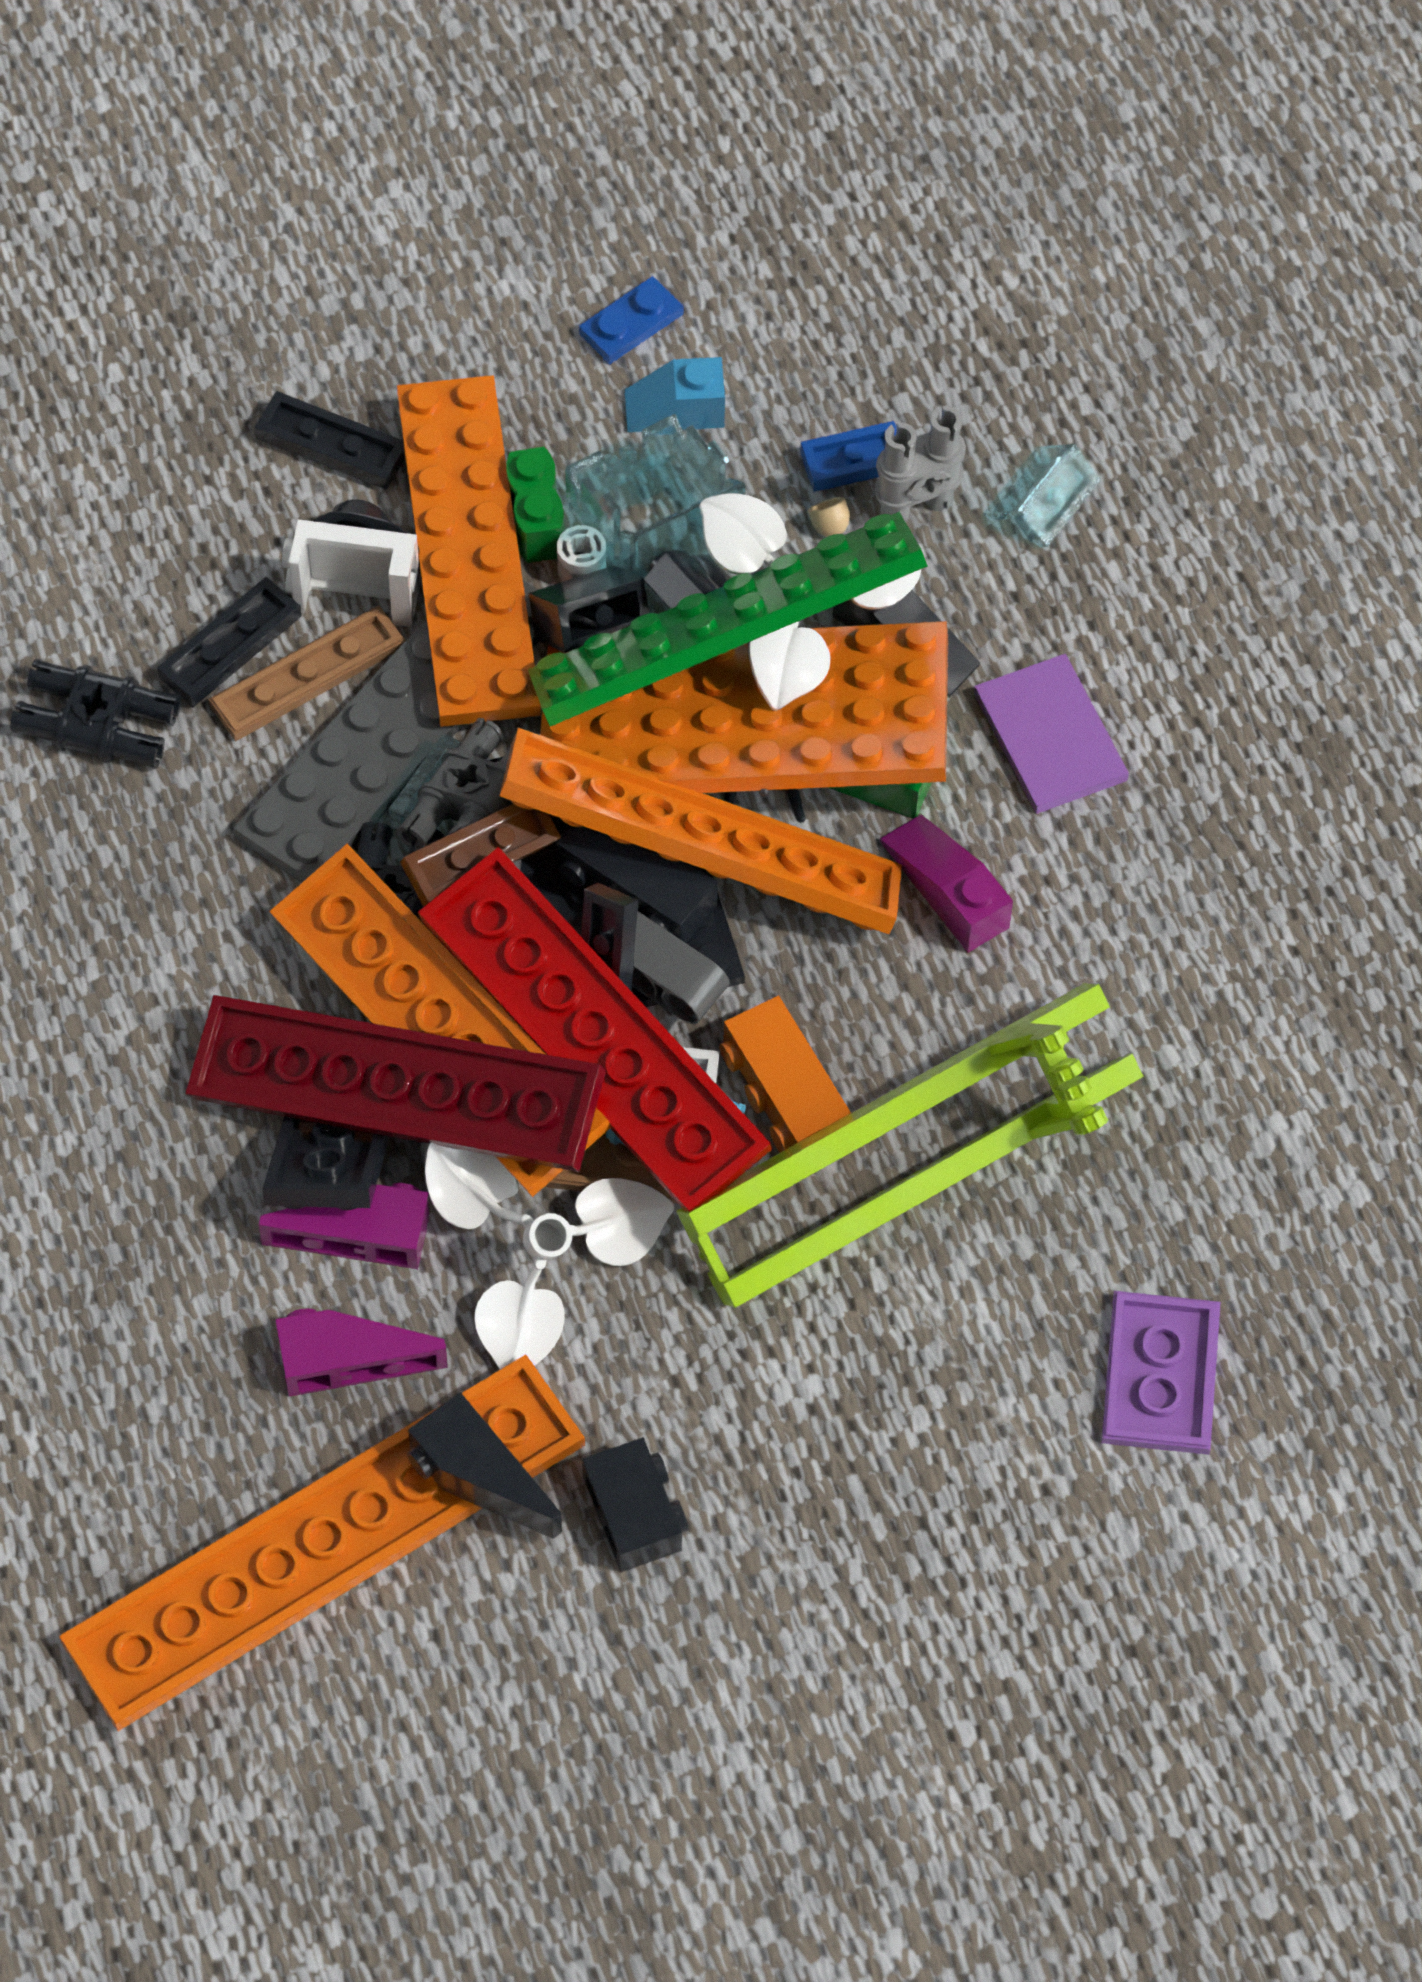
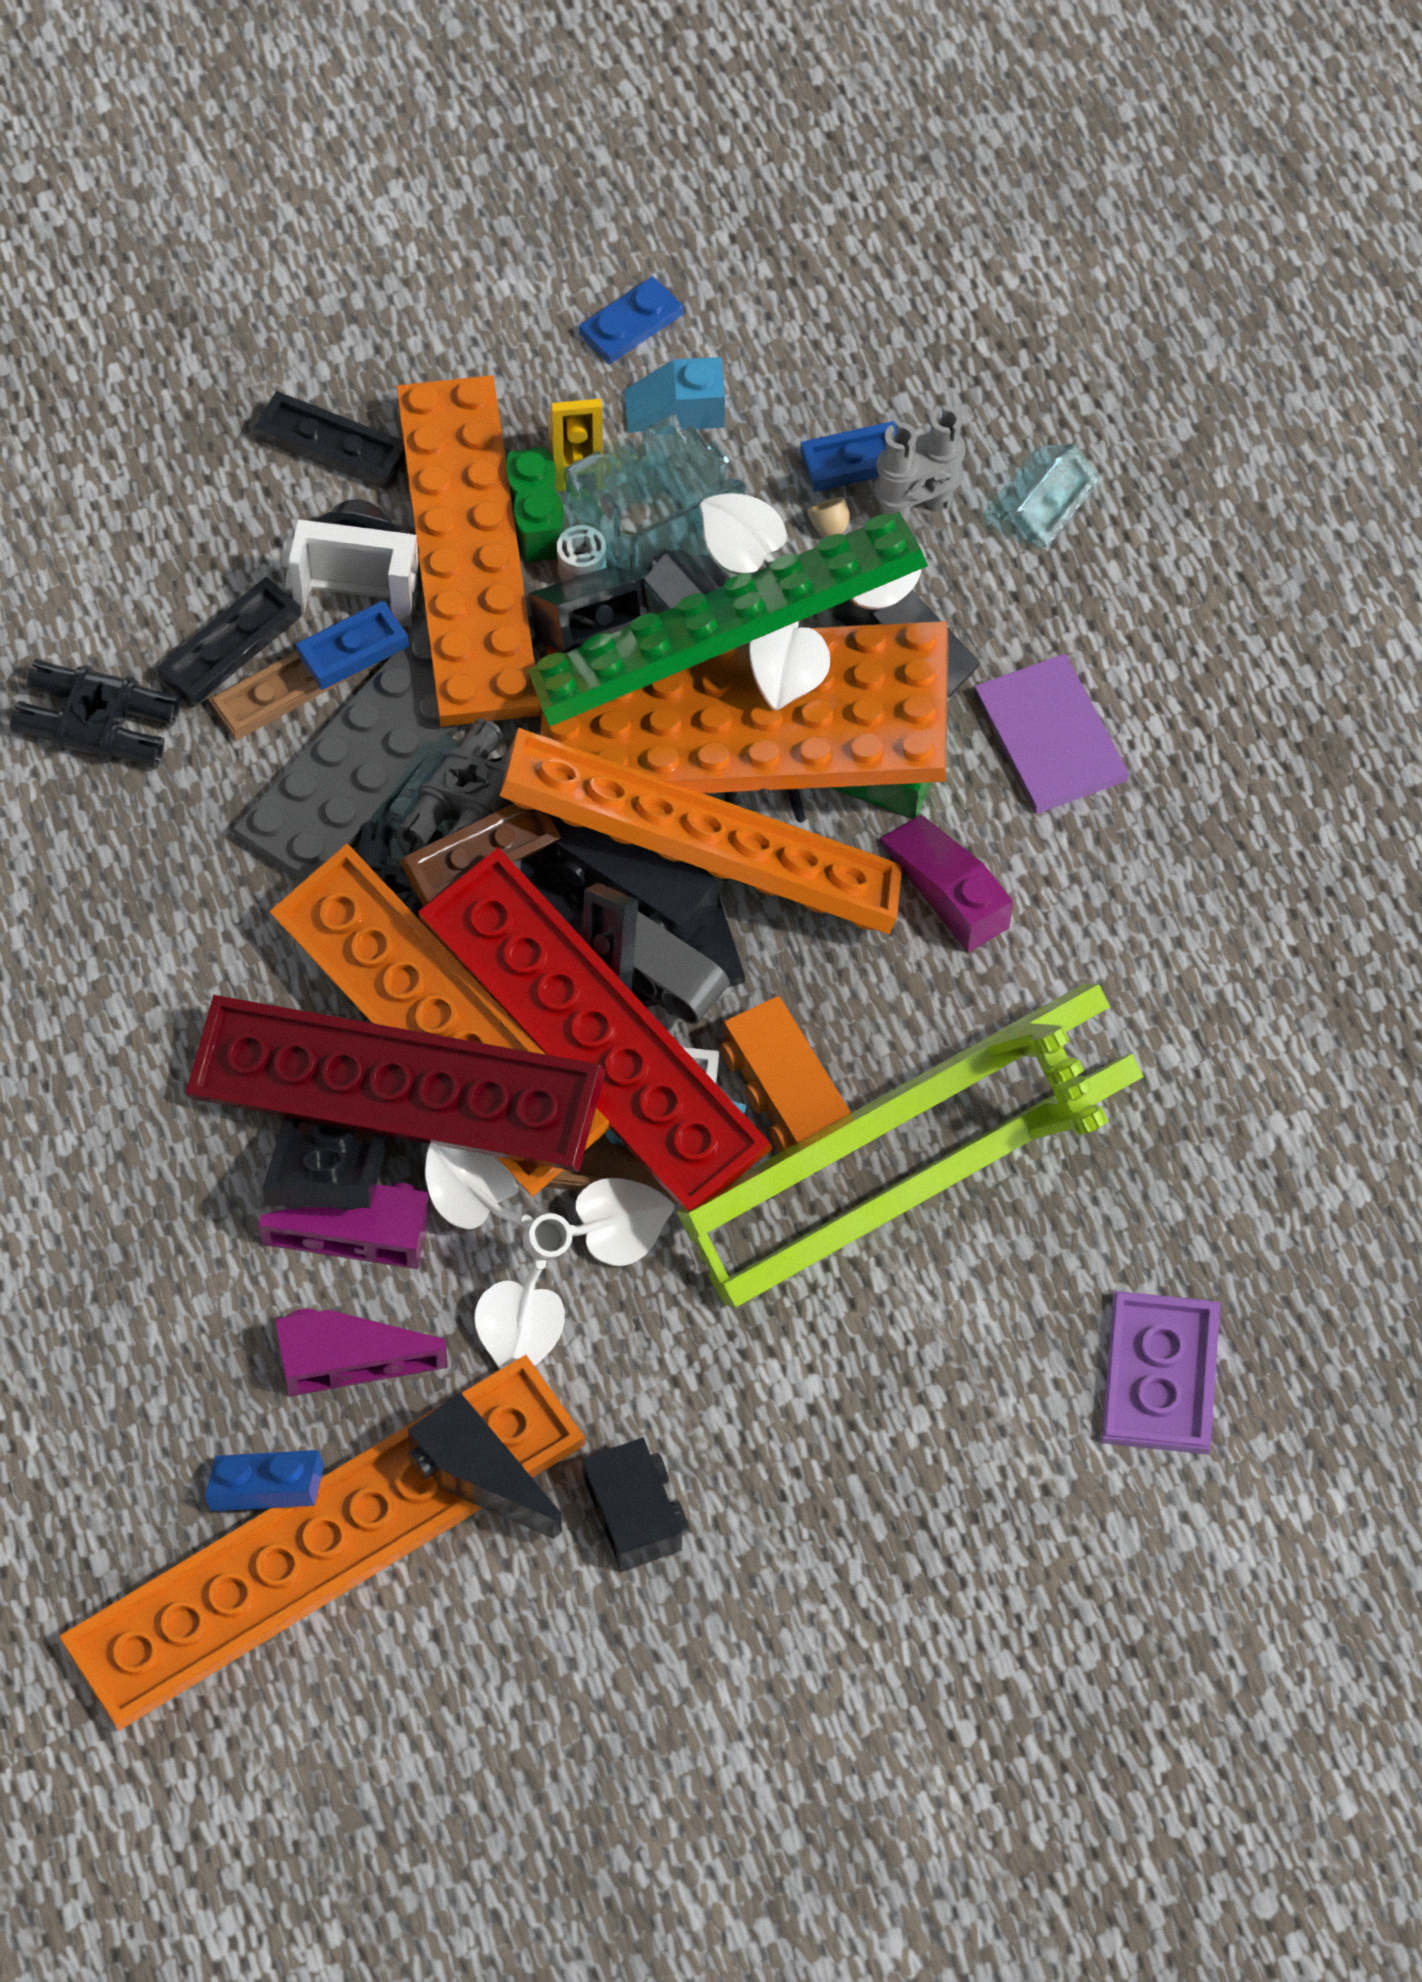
(264, 1480): none -> blue plate
(352, 645): none -> blue plate
(574, 433): none -> yellow slope

